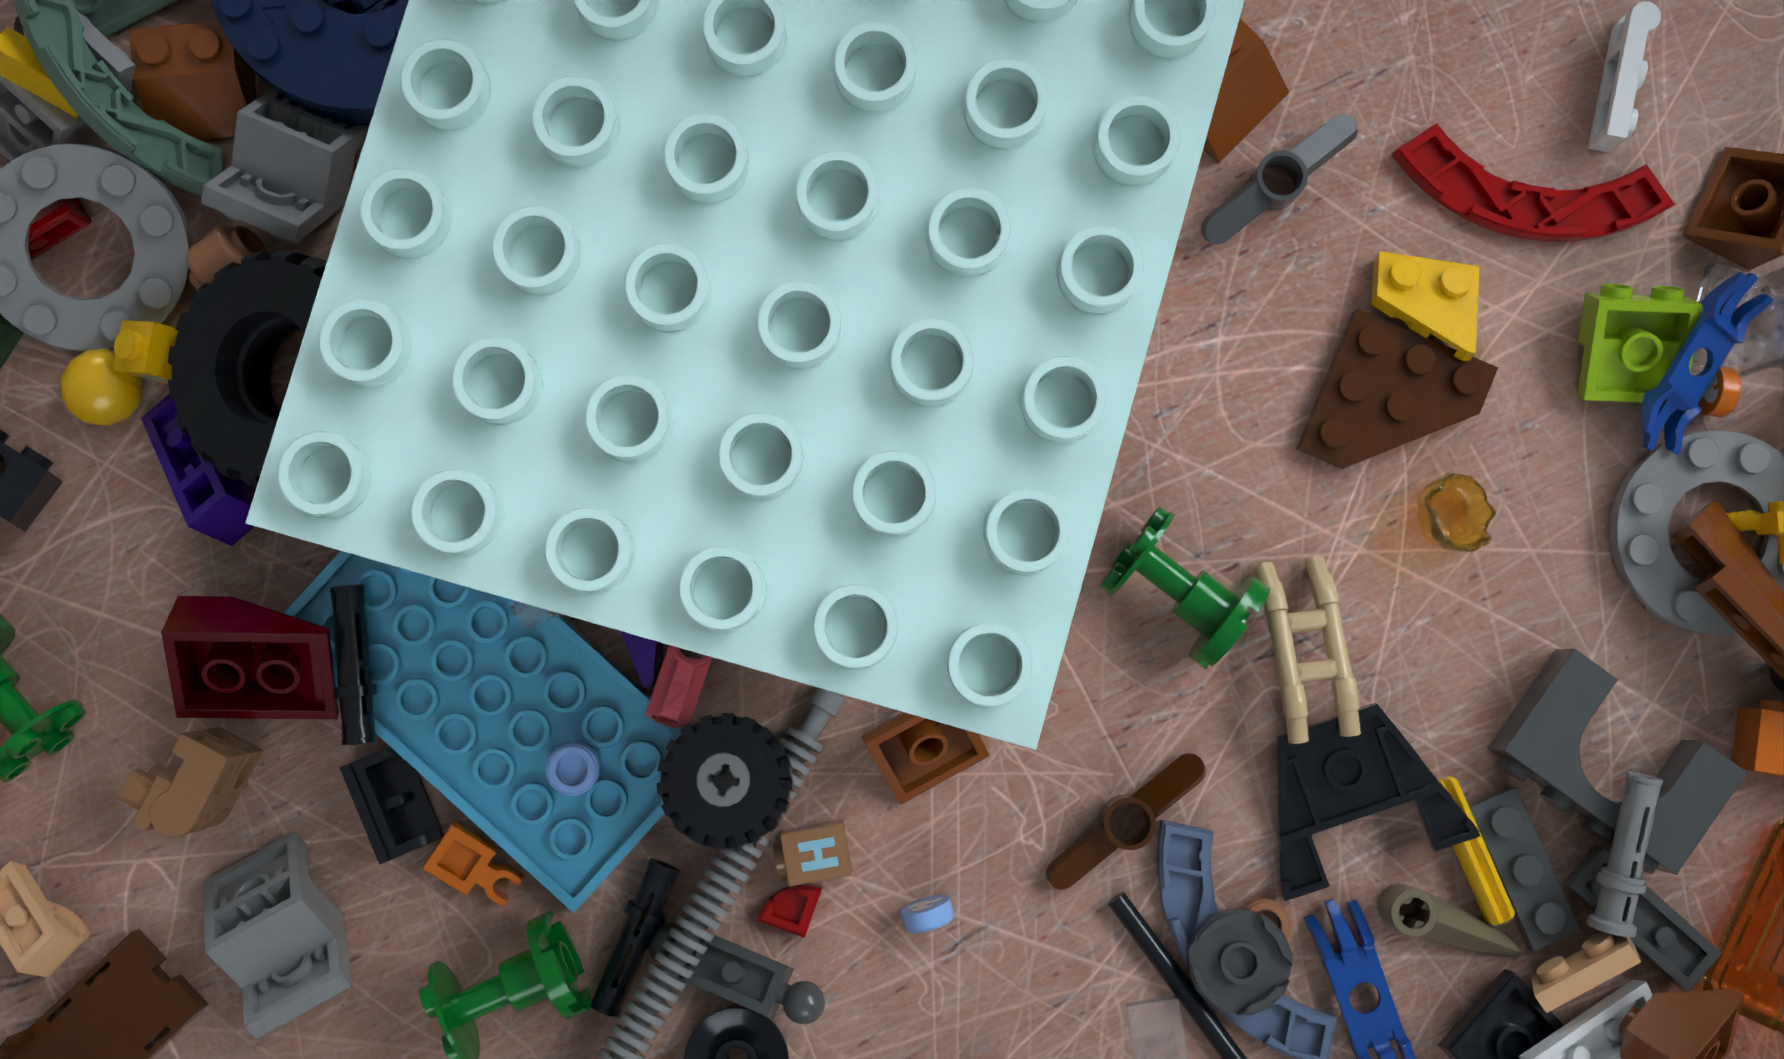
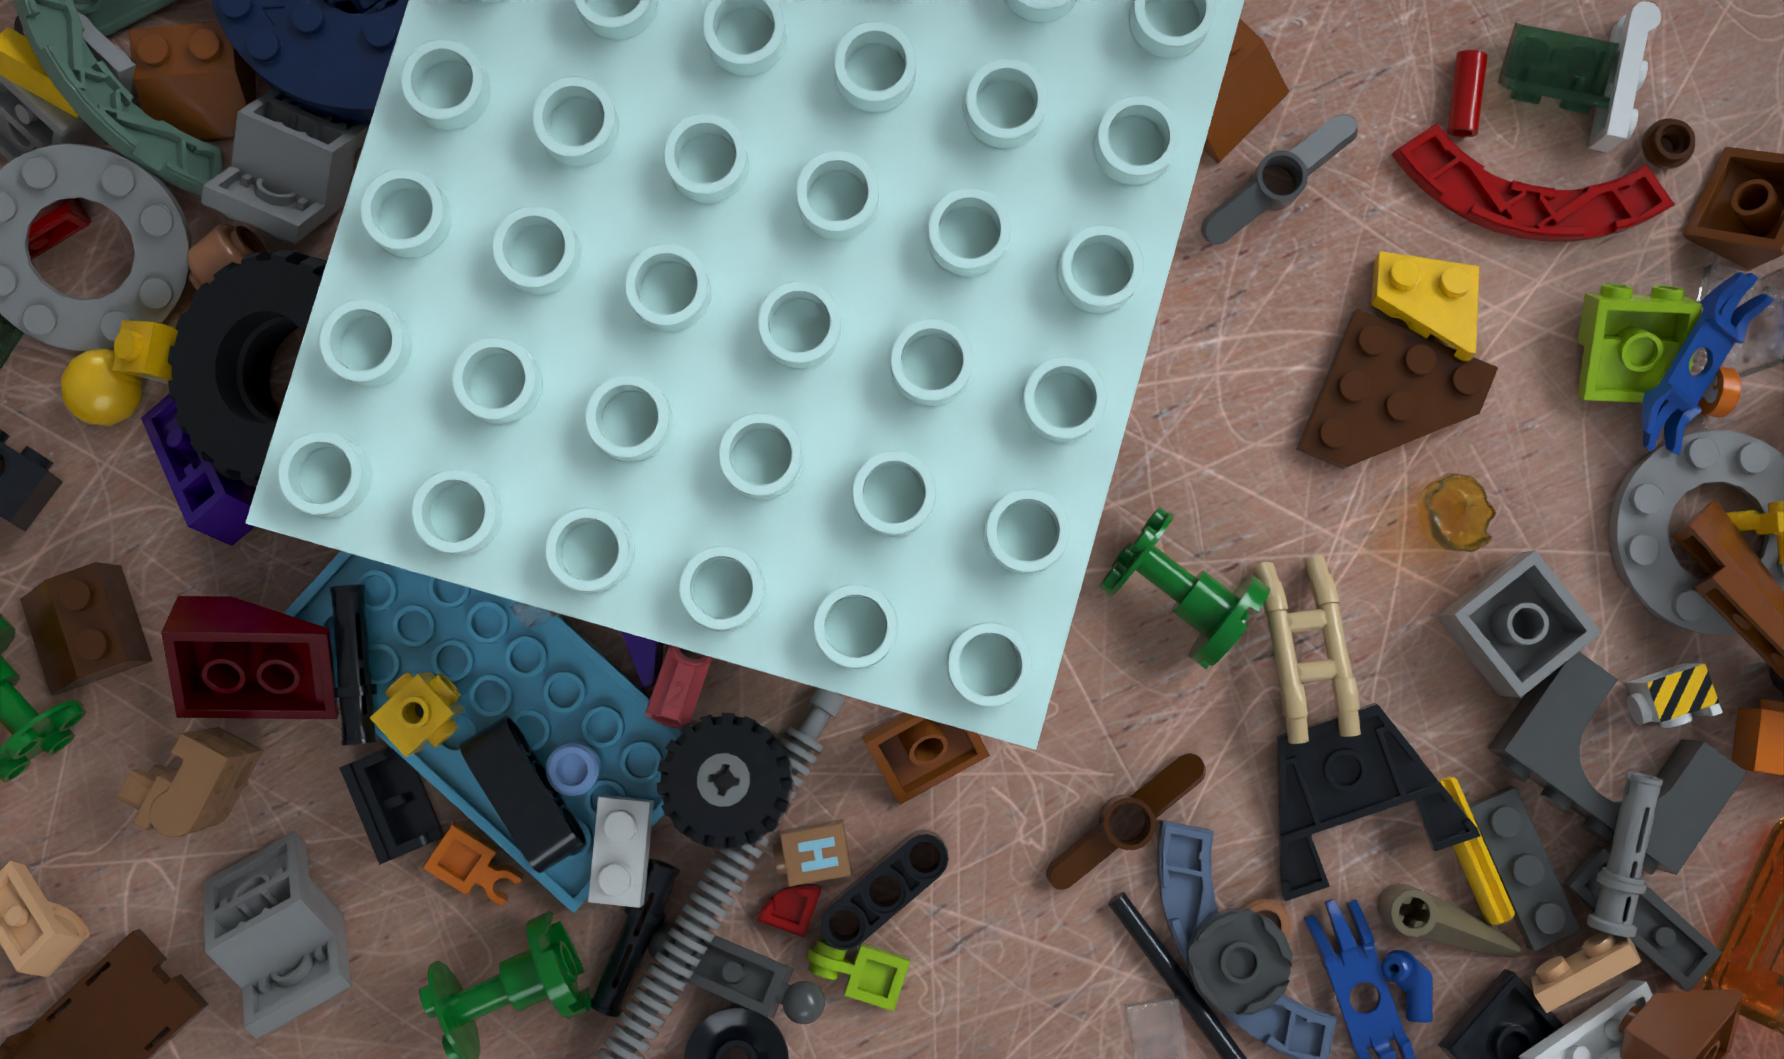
(85, 626): none -> reddish brown slope
(402, 715): none -> yellow brick
(522, 794): none -> black beam
(621, 851): none -> white plate
(873, 975): none -> lime plate
(876, 913): none -> black beam
(927, 913): light blue tile -> none
(1413, 979): none -> blue arm
(1467, 93): none -> red hinge
(1518, 624): none -> light grey brick
(1557, 67): none -> clear green bracket
(1673, 695): none -> brick
(1680, 136): none -> reddish brown plate

